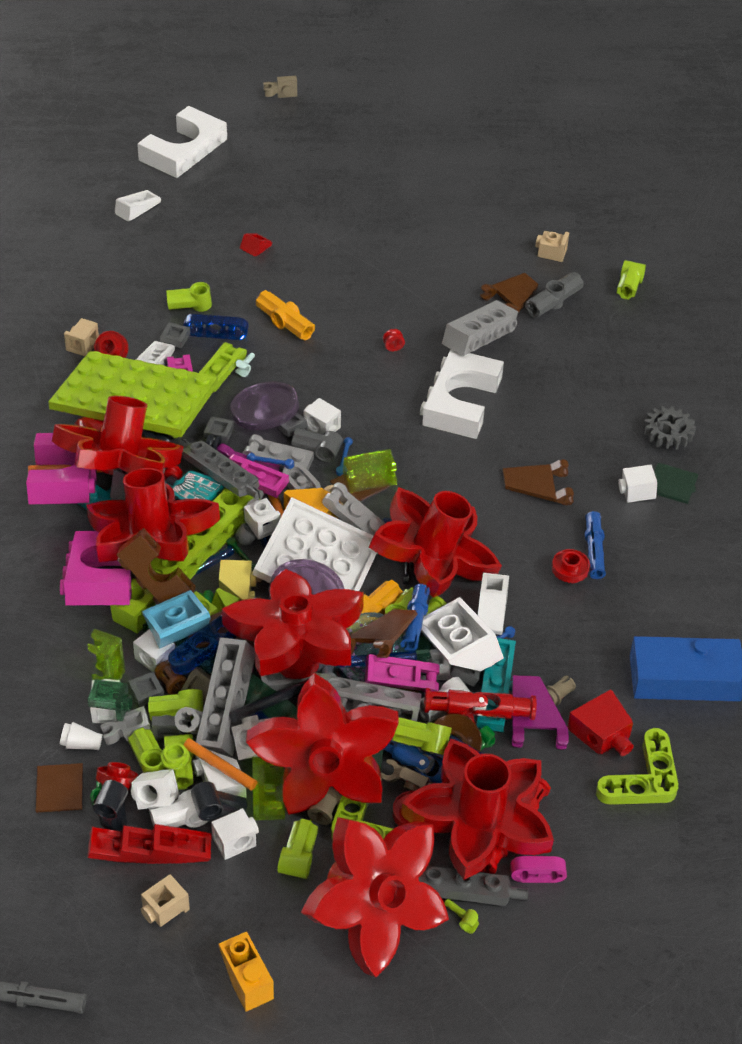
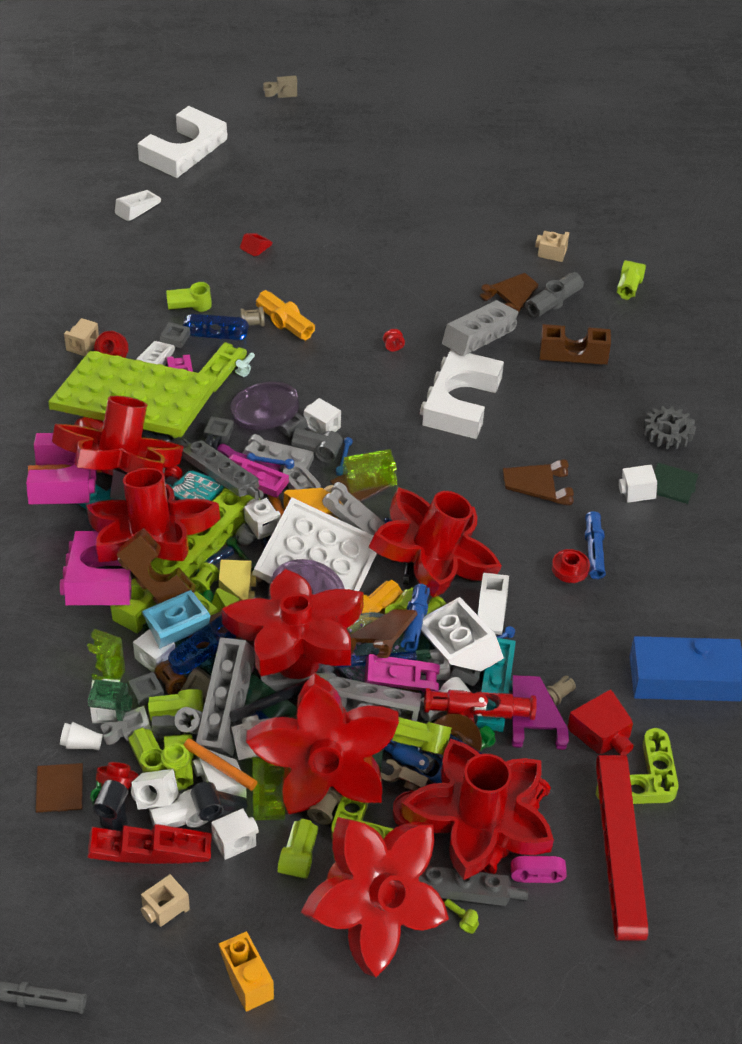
(204, 578): none -> lime bush
(253, 317): none -> dark tan bush
(591, 349): none -> reddish brown arch
(621, 848): none -> red beam

